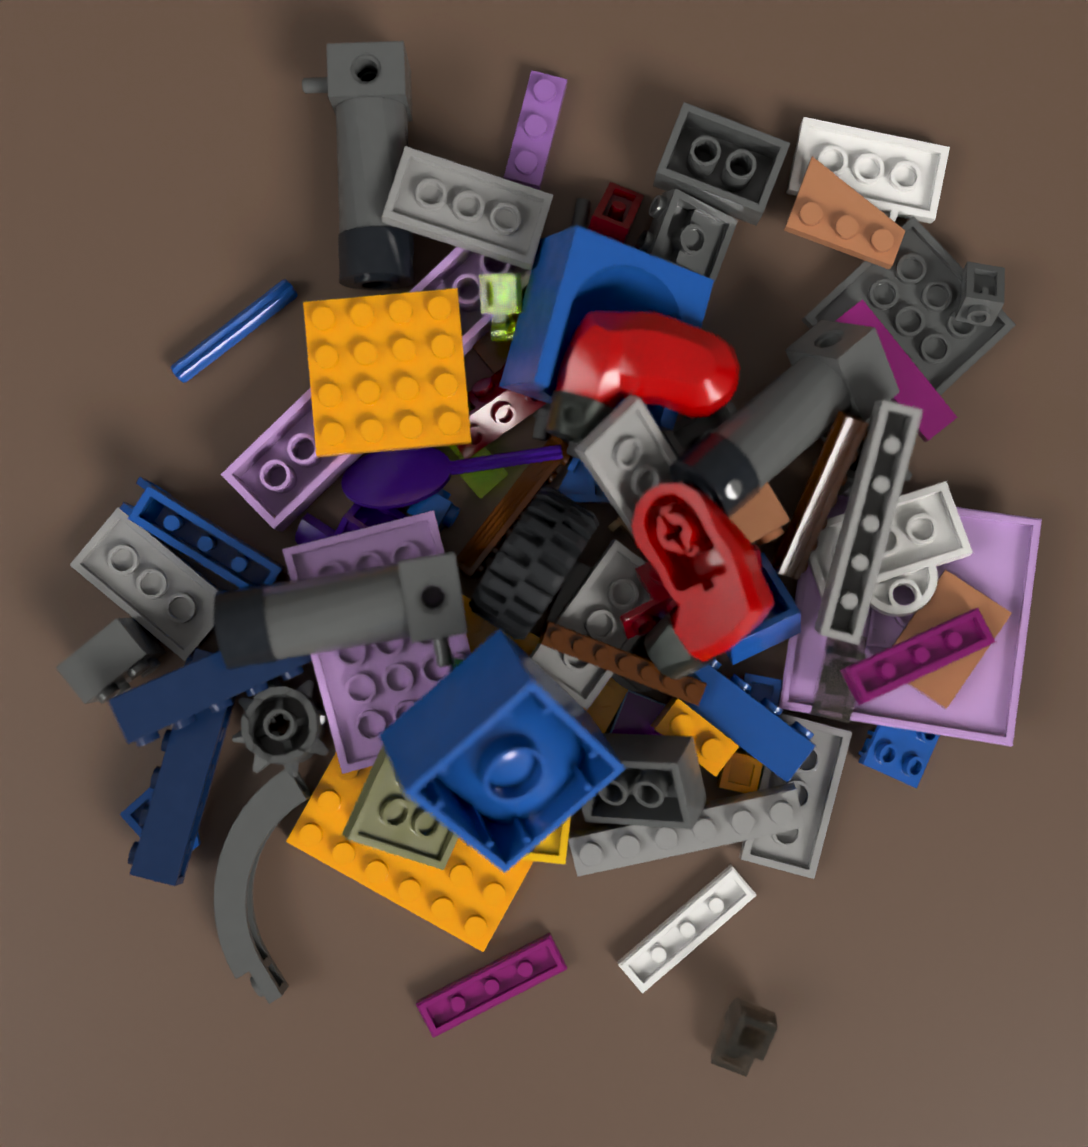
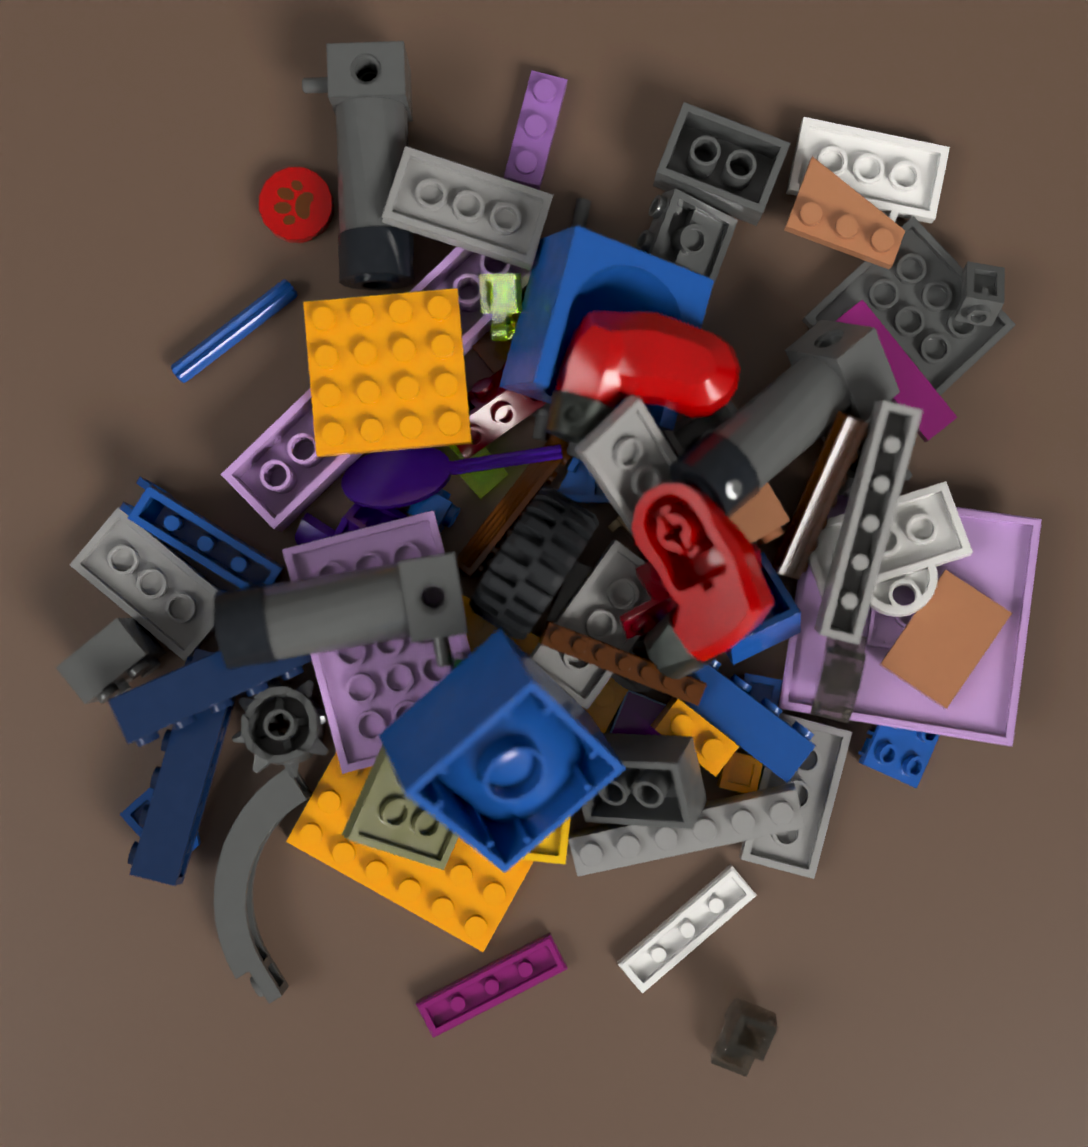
(296, 204): none -> red tile
(616, 213): dark red slope -> none
(917, 656): magenta tile -> none

